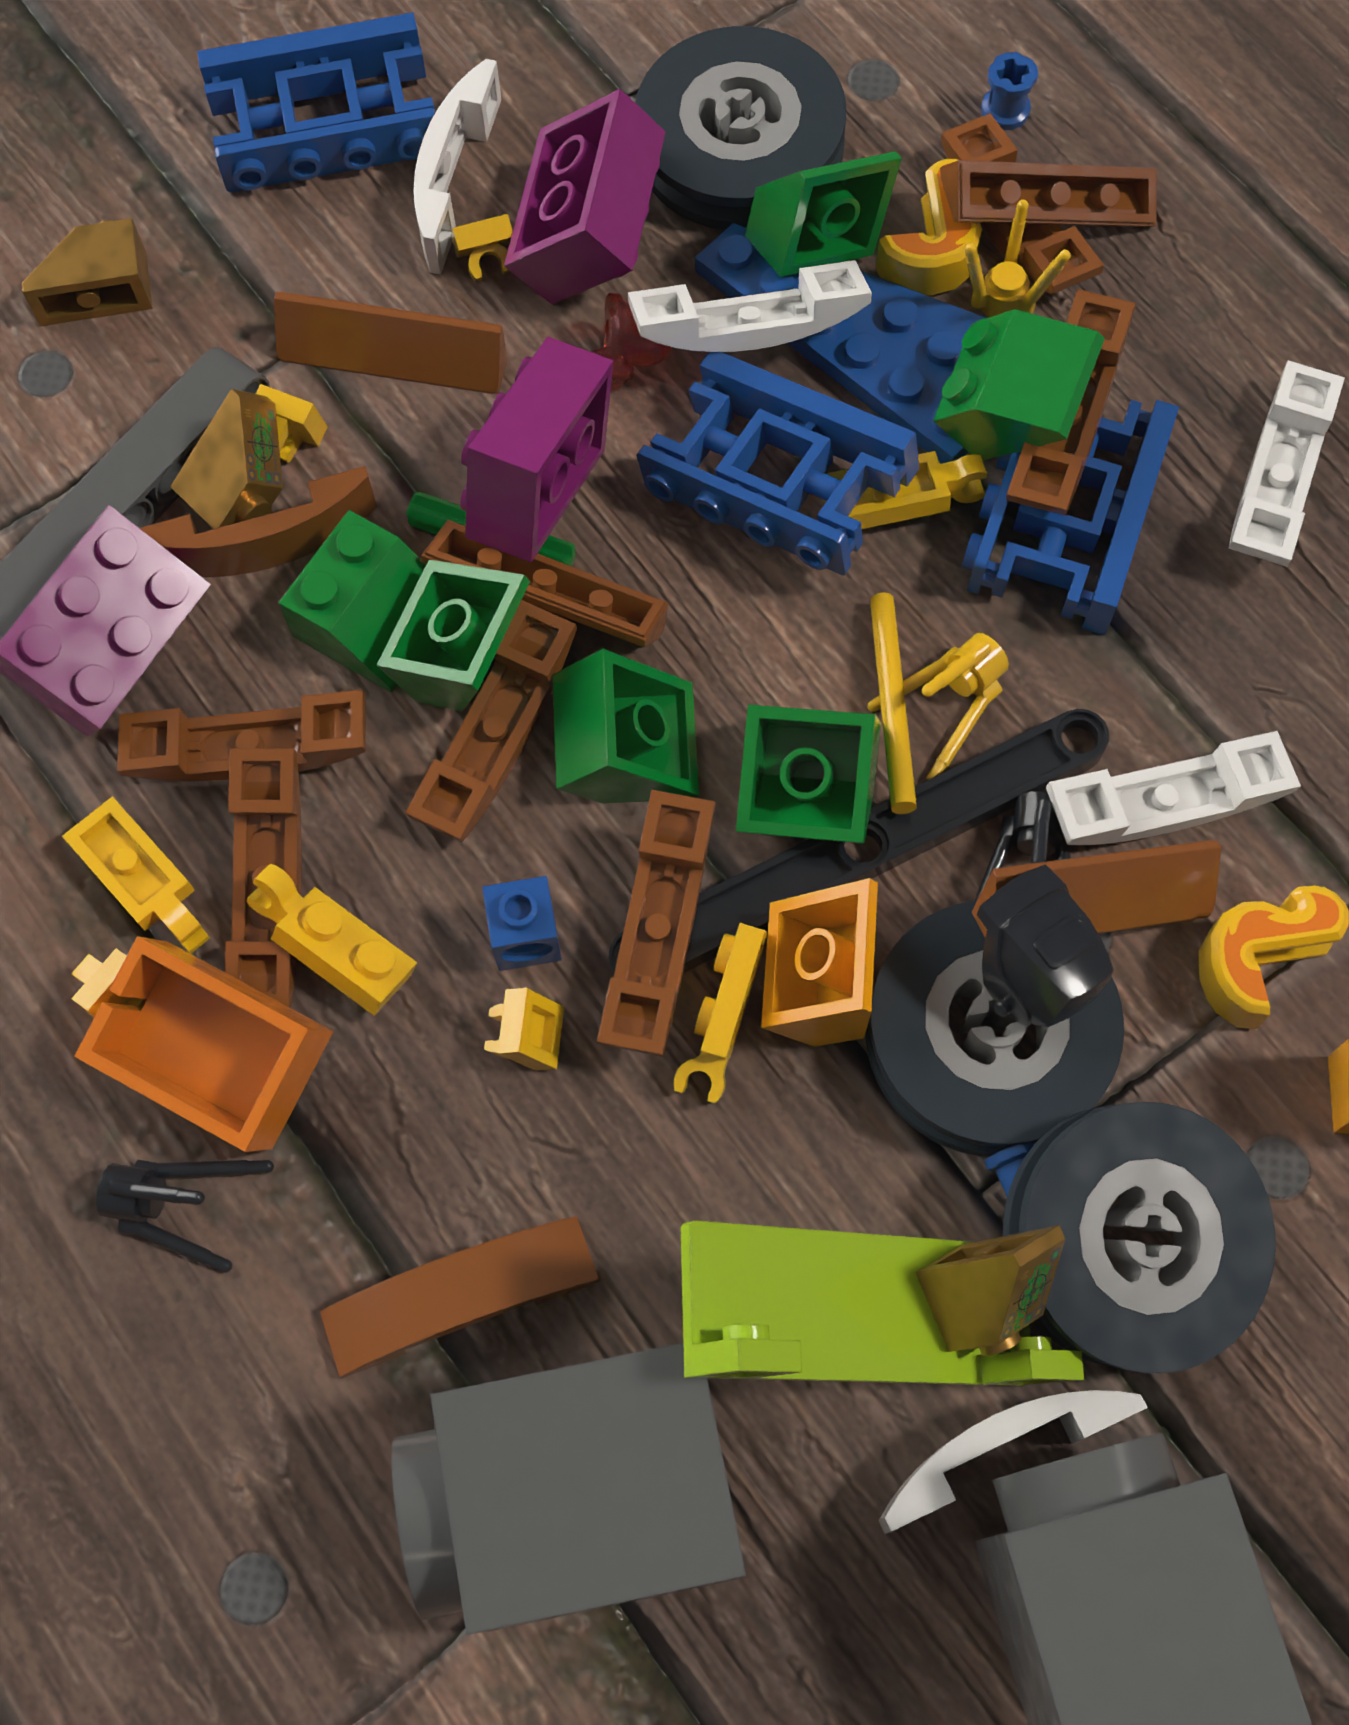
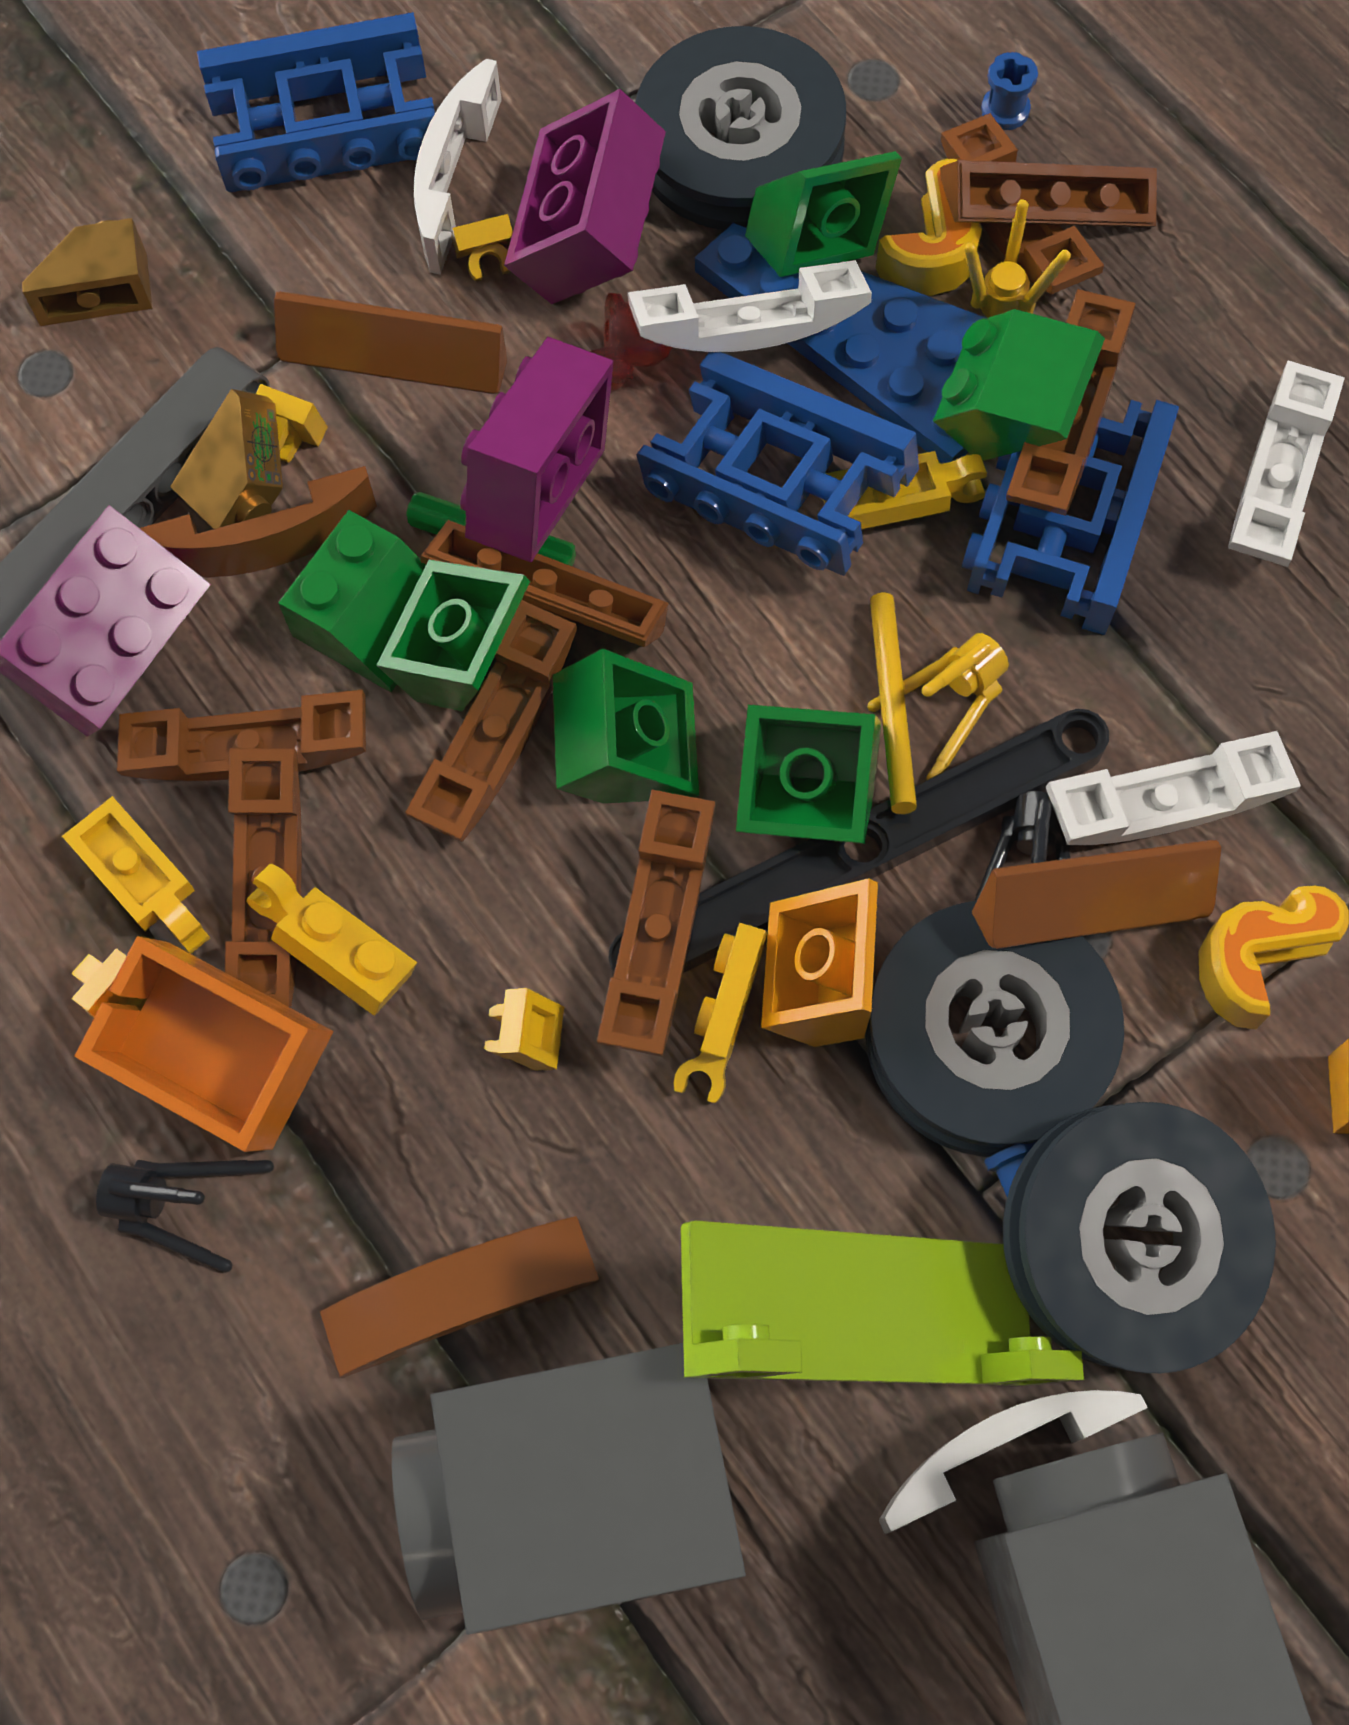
(521, 923): blue brick -> none
(992, 1288): pearl gold slope -> none
(1041, 951): black helmet -> none

